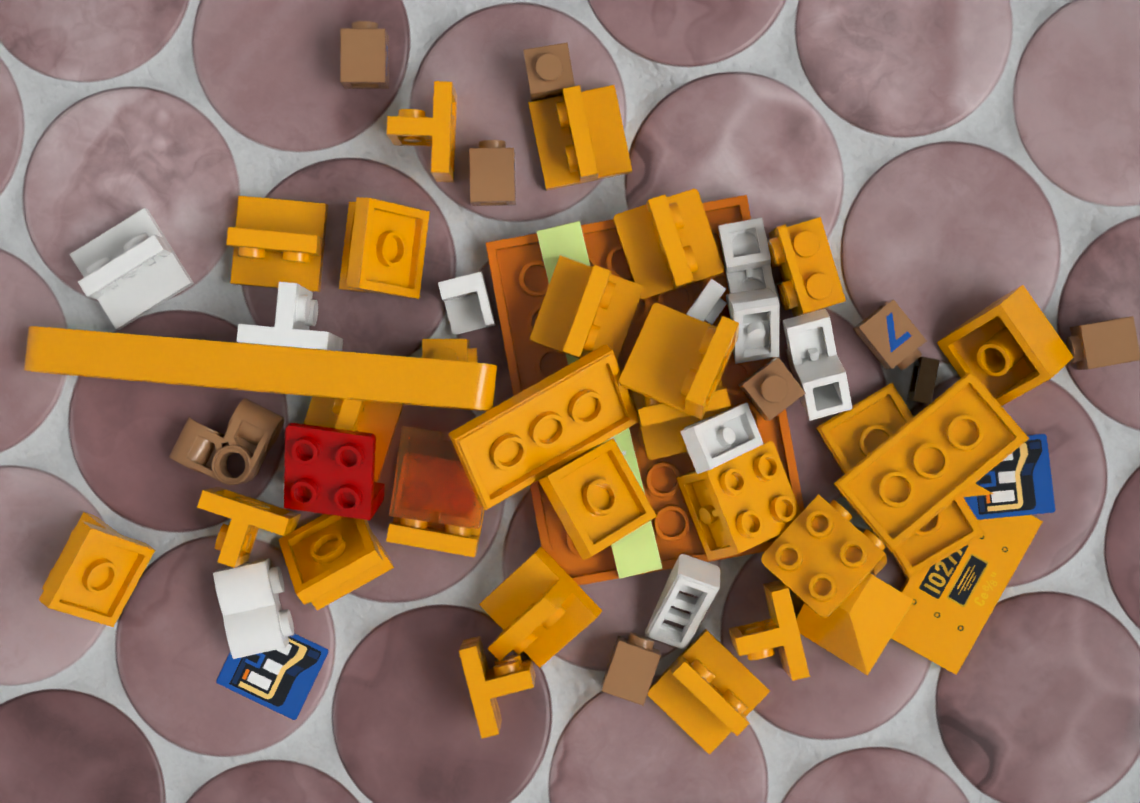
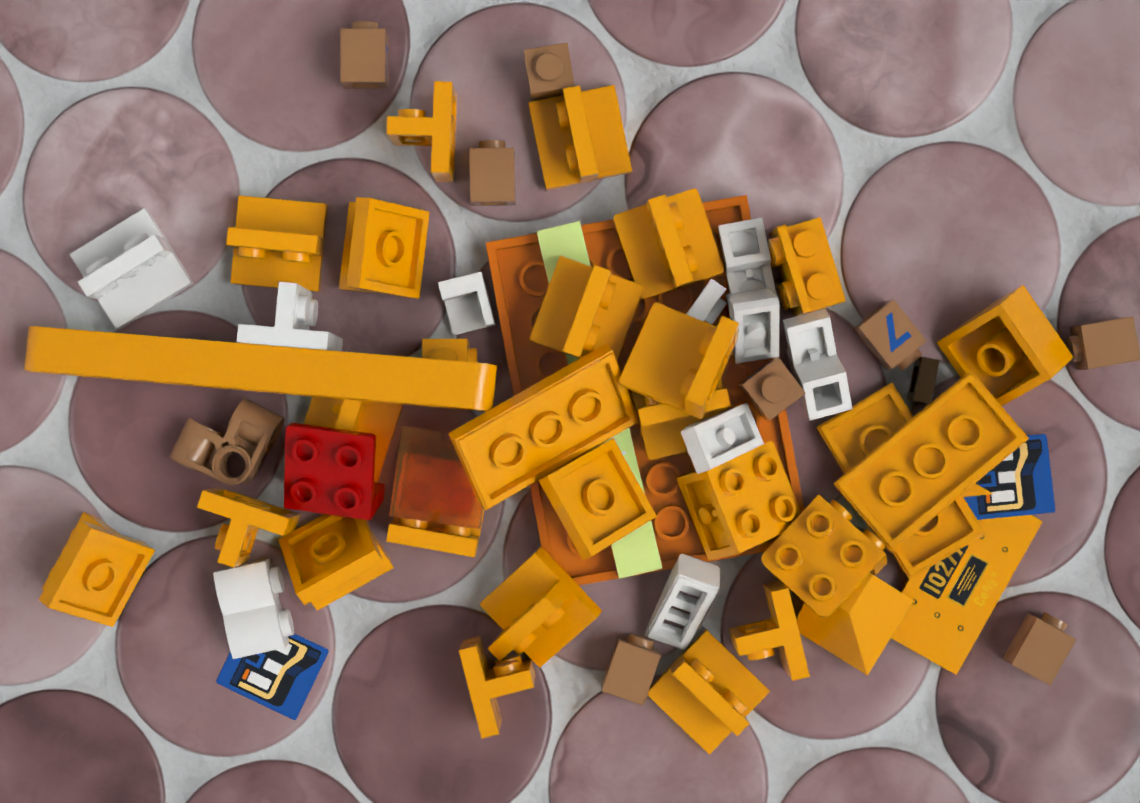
(1040, 647): none -> medium nougat brick

